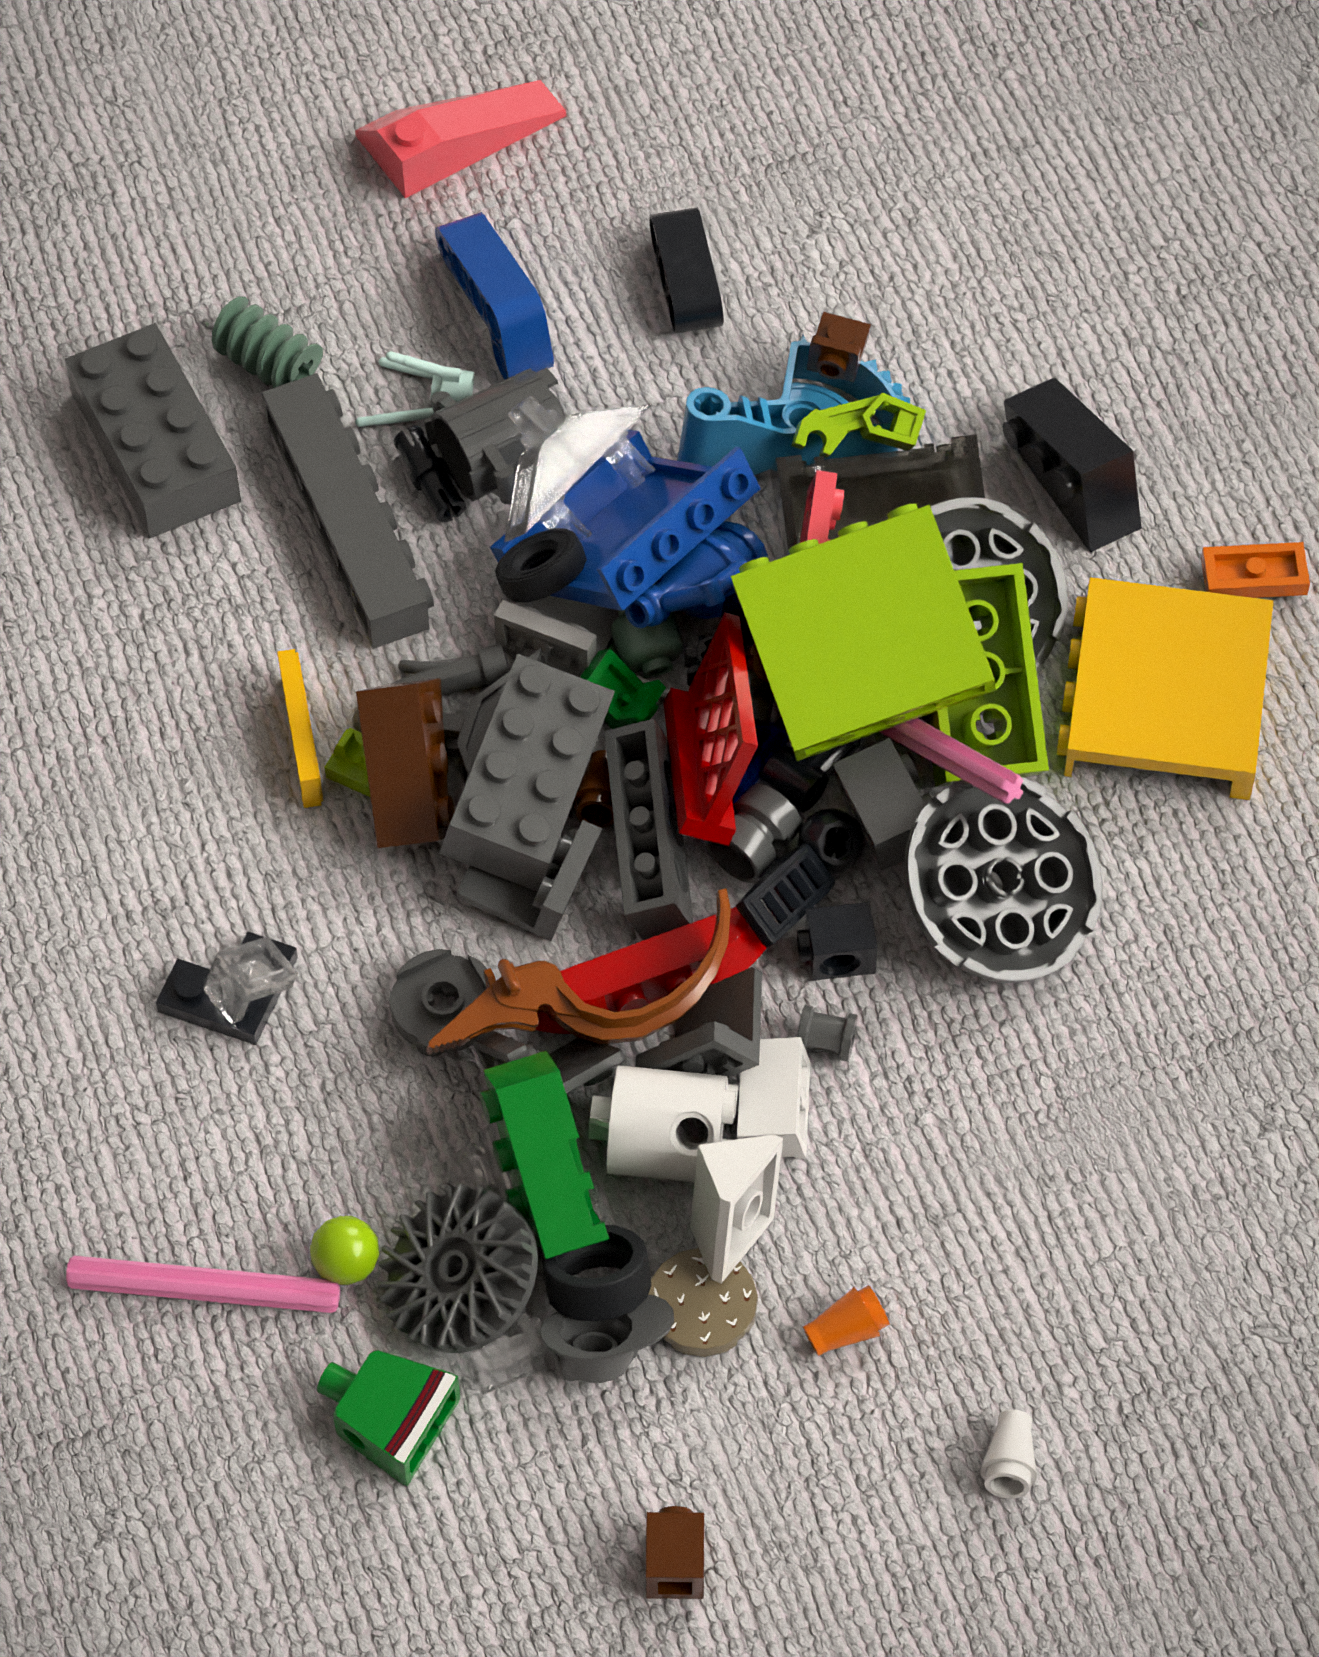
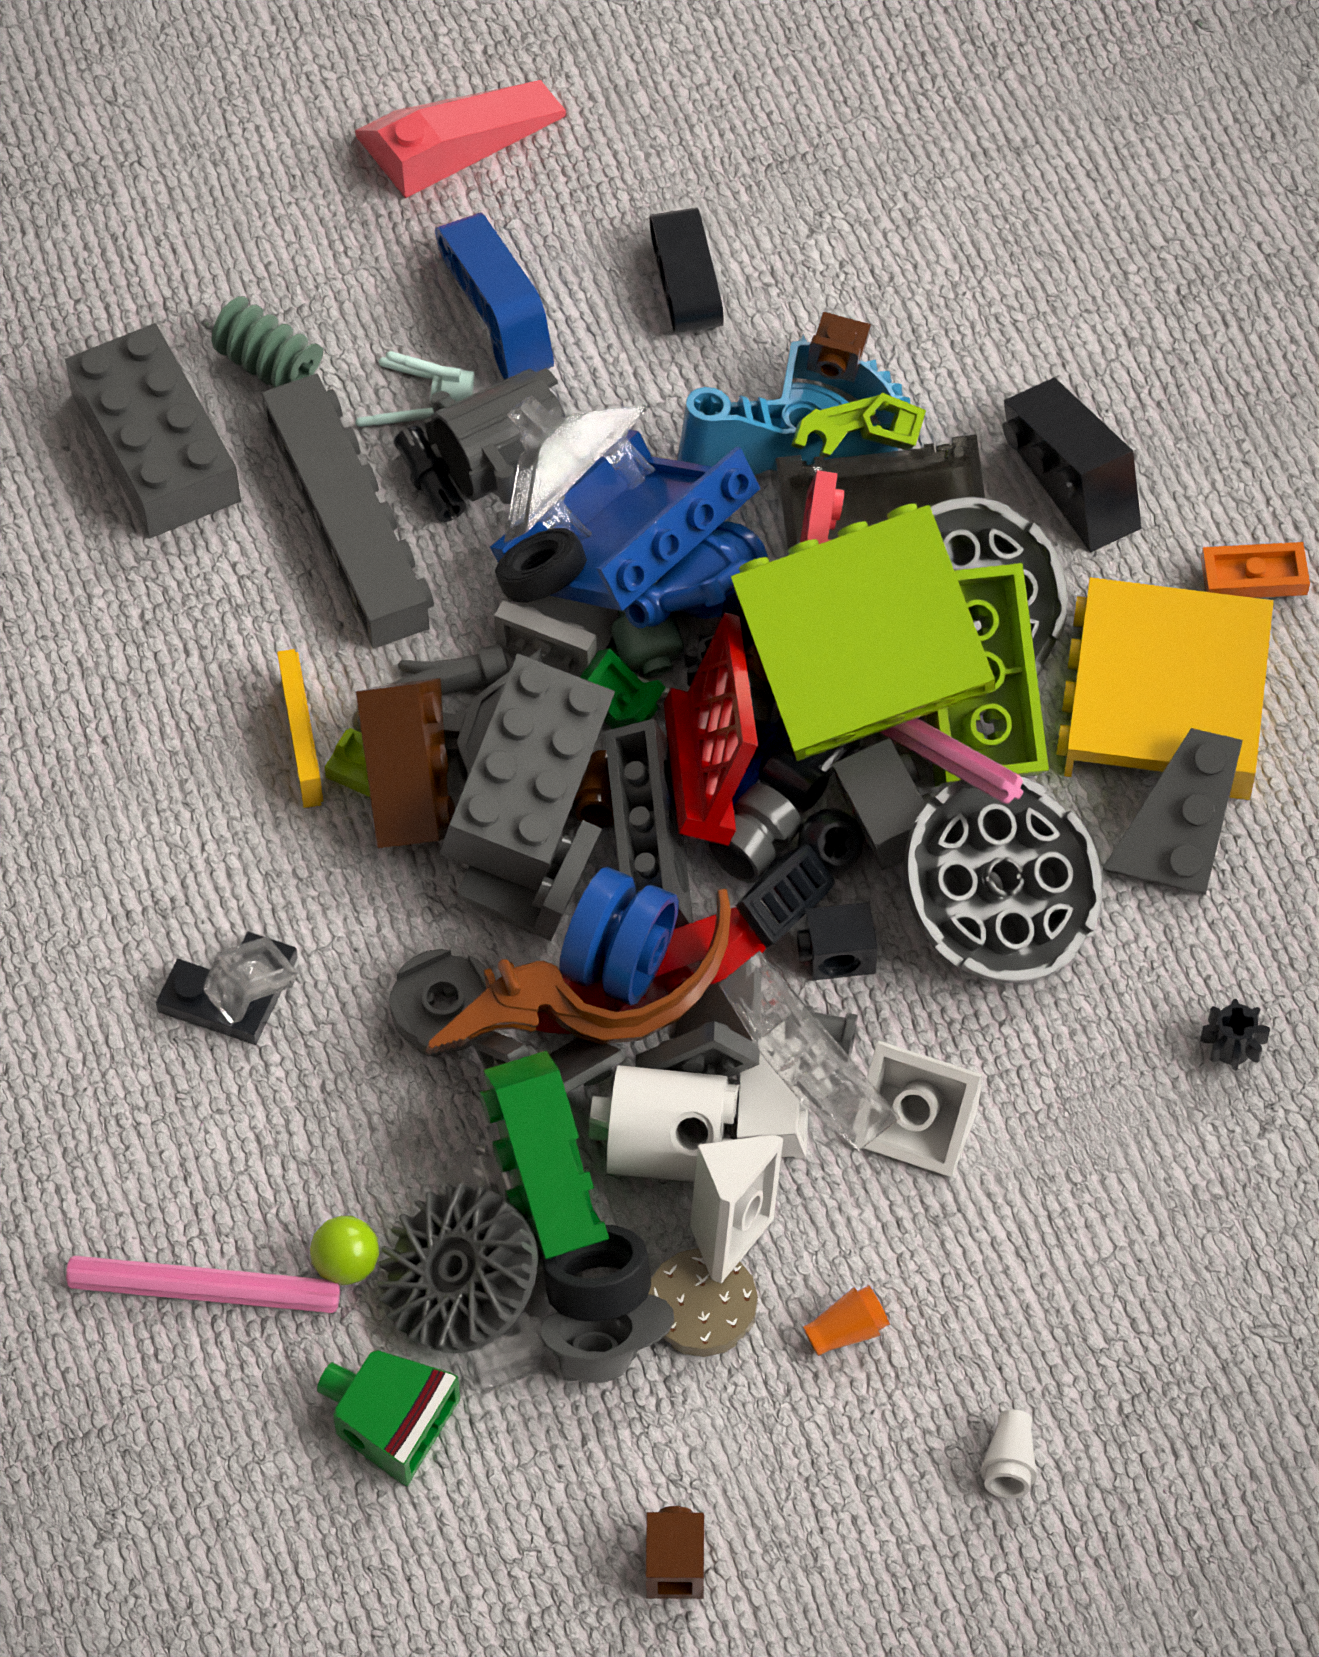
(618, 935): none -> blue wheel
(806, 1053): none -> clear connector
(933, 1105): none -> white slope
(1183, 816): none -> dark grey wing
(1229, 1047): none -> black gear

